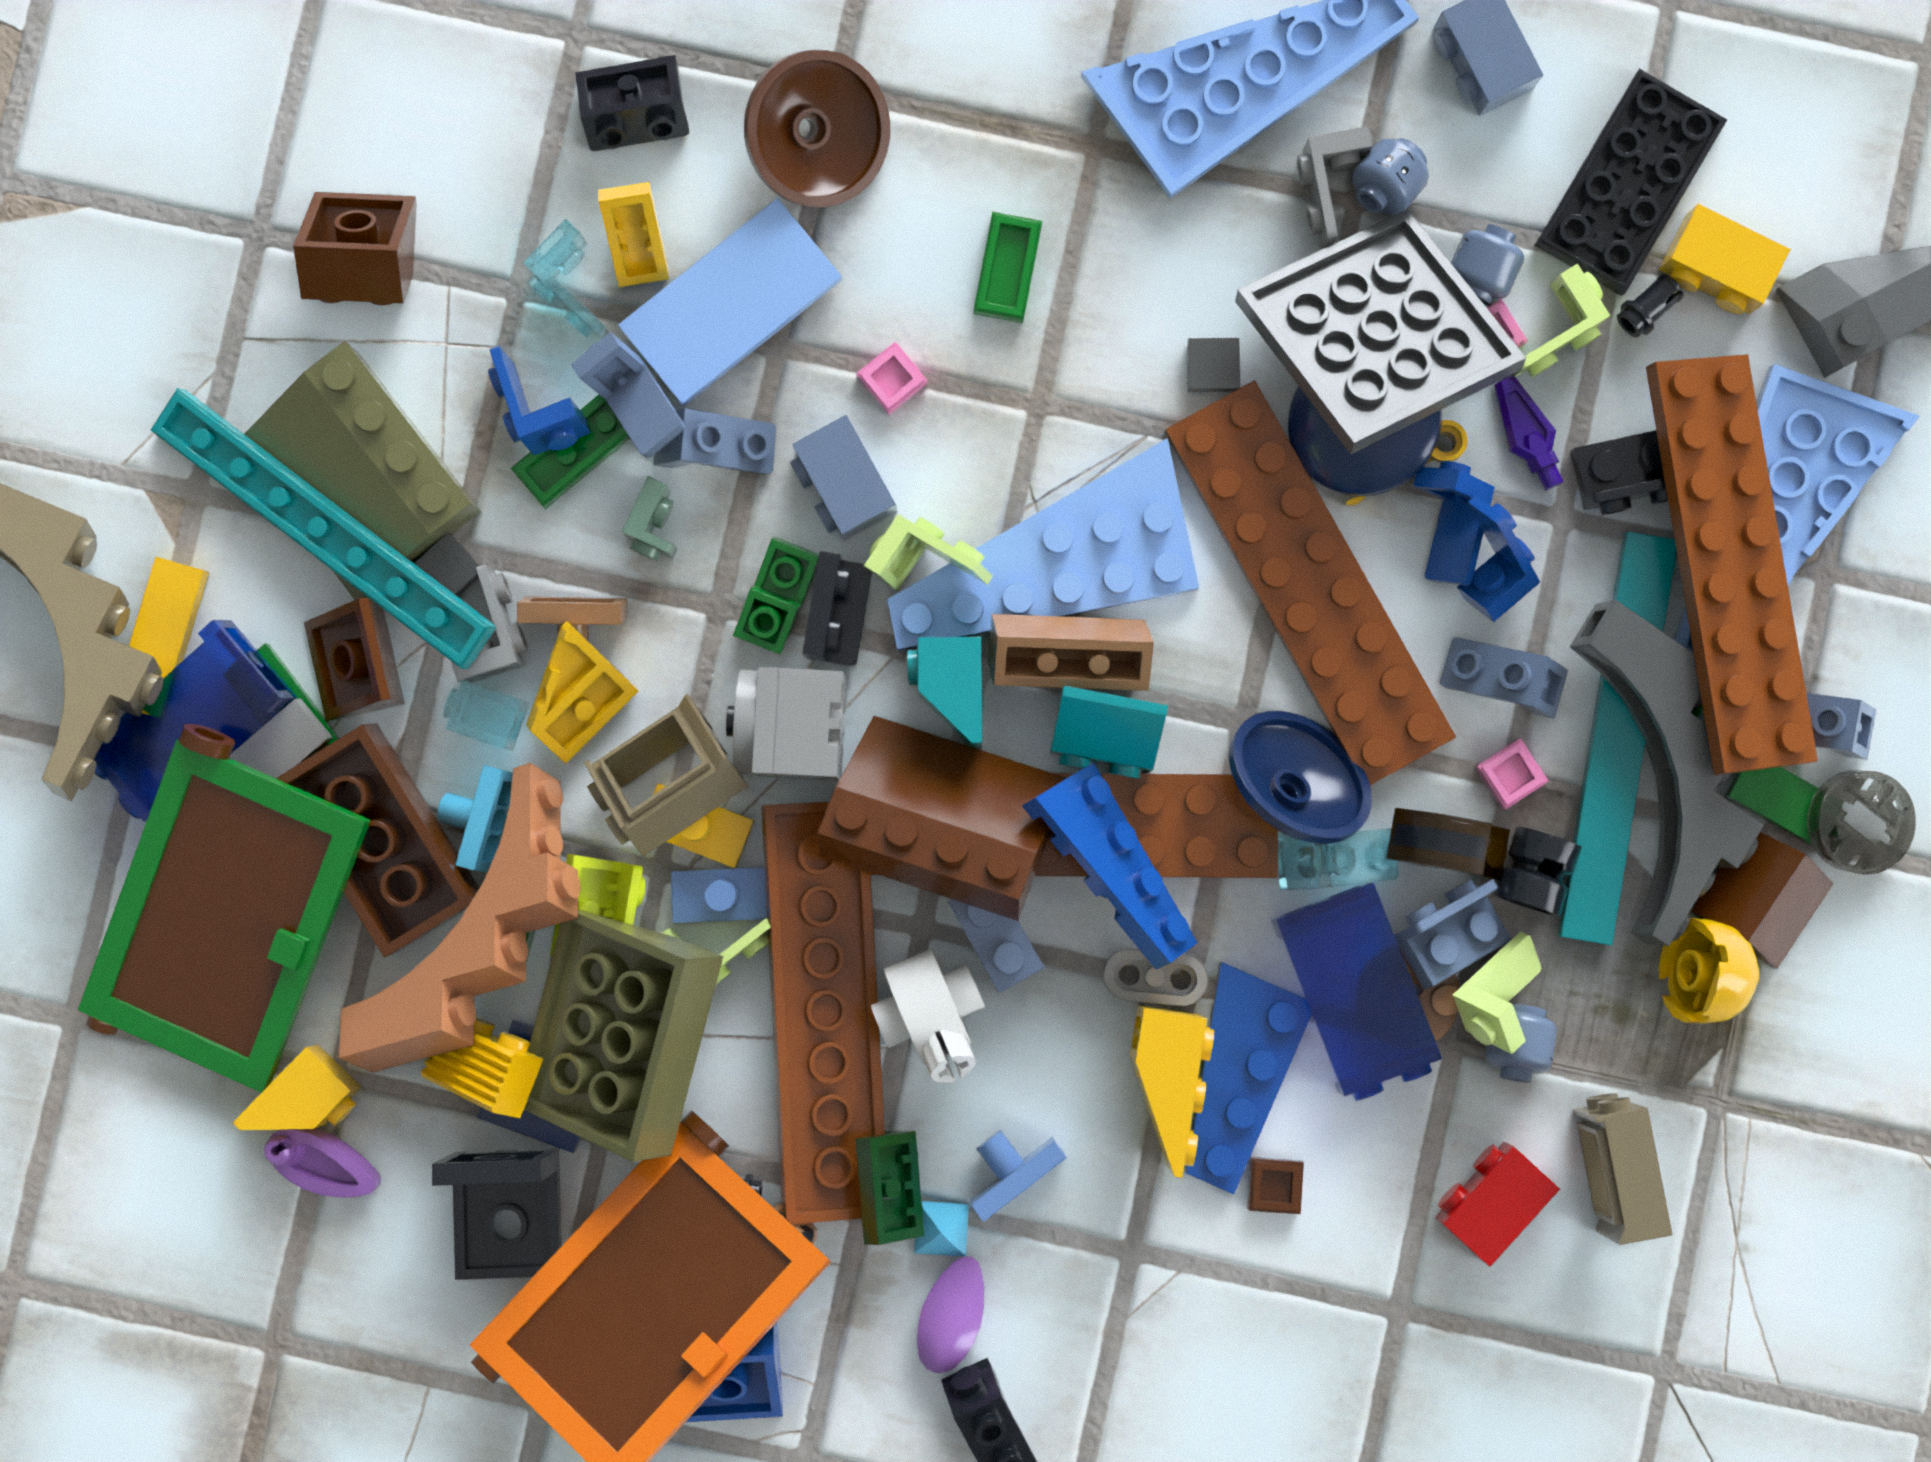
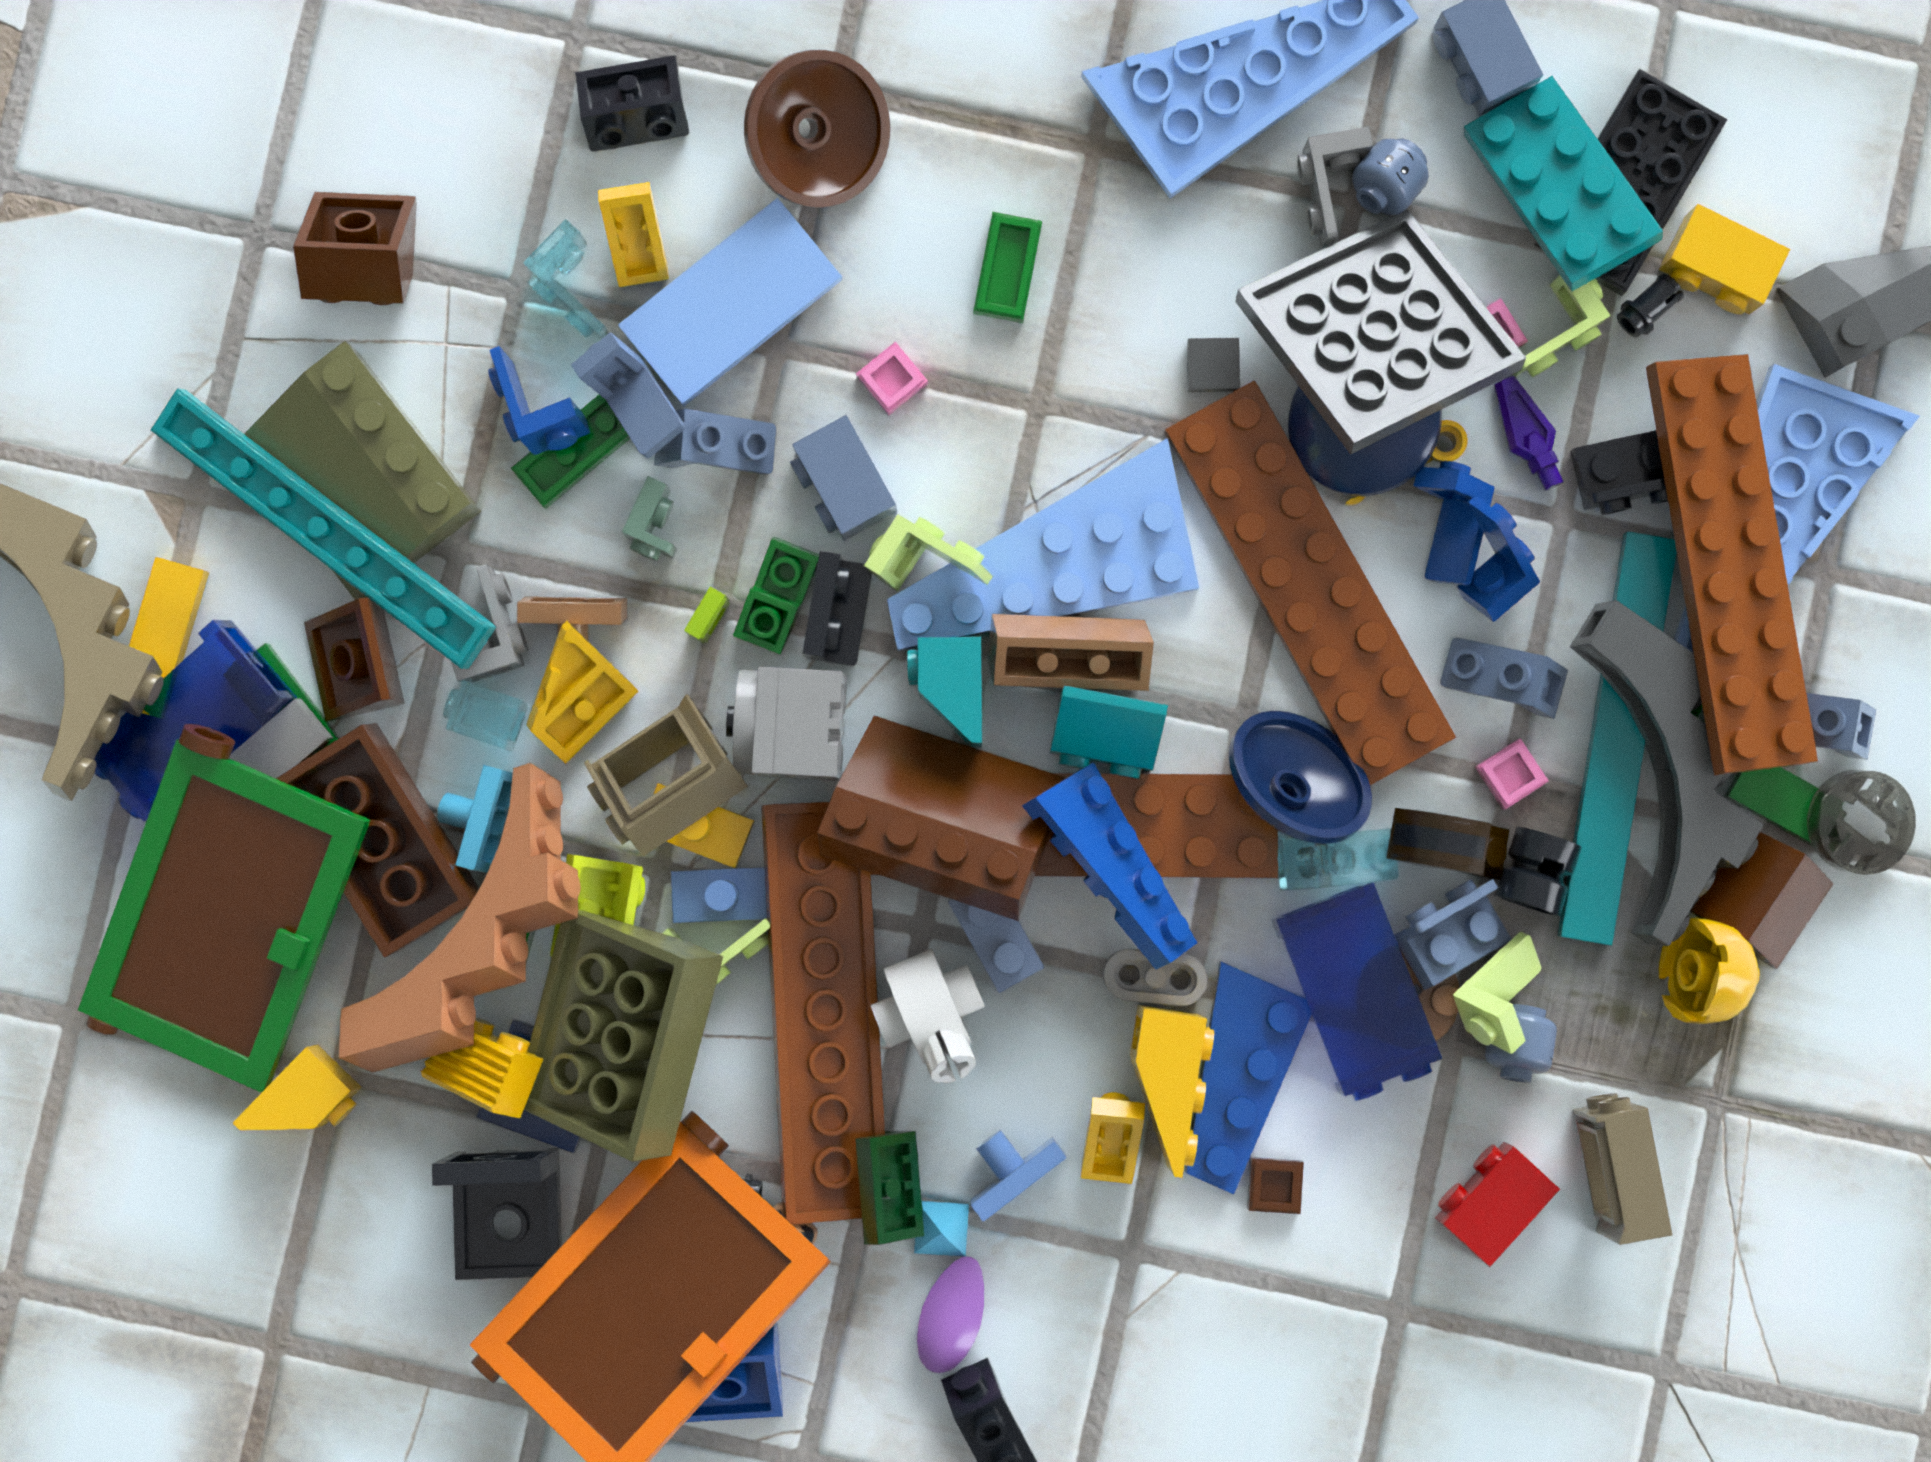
(321, 1163): medium lavender arm -> none
(449, 564): dark grey tile -> none
(707, 615): none -> lime tile
(1112, 1138): none -> yellow tile
(1488, 262): sand blue head -> none
(1562, 183): none -> teal plate

